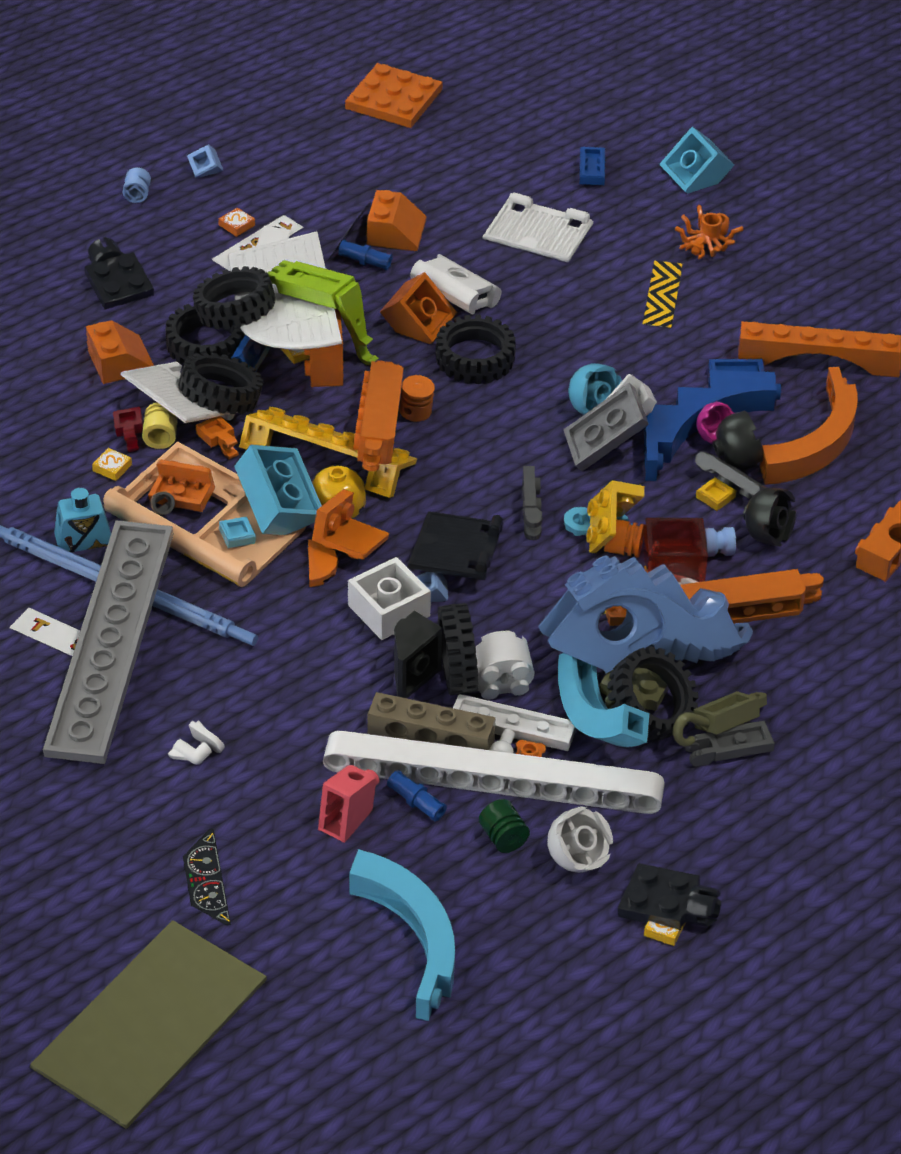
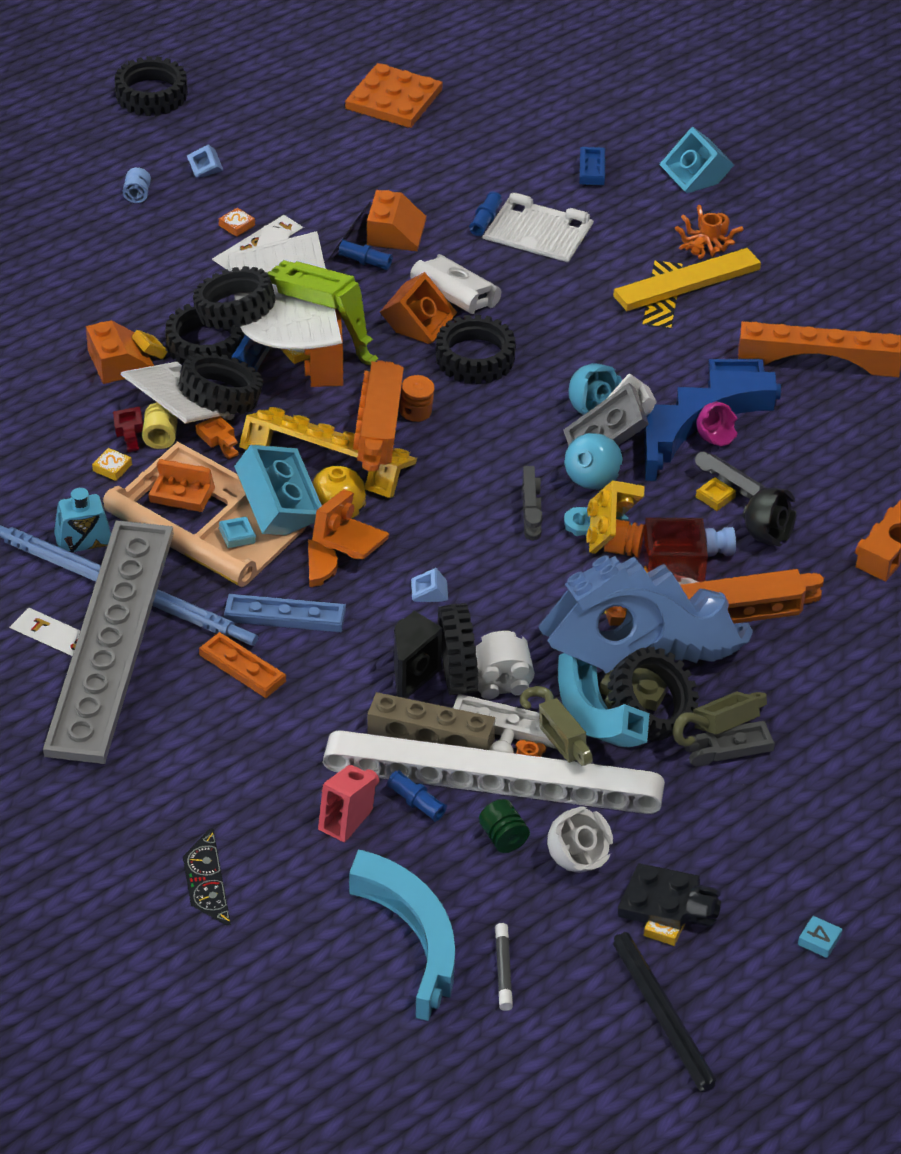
(116, 275): black plate -> none
(148, 1023): olive piece -> none
(149, 344): none -> yellow tile
(151, 101): none -> black tyre
(164, 508): dark grey hinge -> none
(184, 751): white piece -> none
(242, 664): none -> orange tile
(285, 613): none -> medium blue tile
(387, 595): white brick -> none
(453, 543): black window -> none
(485, 213): none -> blue pin
(503, 967): none -> dark grey bar
(559, 726): none -> olive piece
(593, 460): none -> medium azure cylinder
(664, 1012): none -> black axle
(686, 279): none -> yellow tile
(737, 441): pearl dark grey cylinder -> none
(819, 448): orange arch -> none
(820, 936): none -> medium azure tile

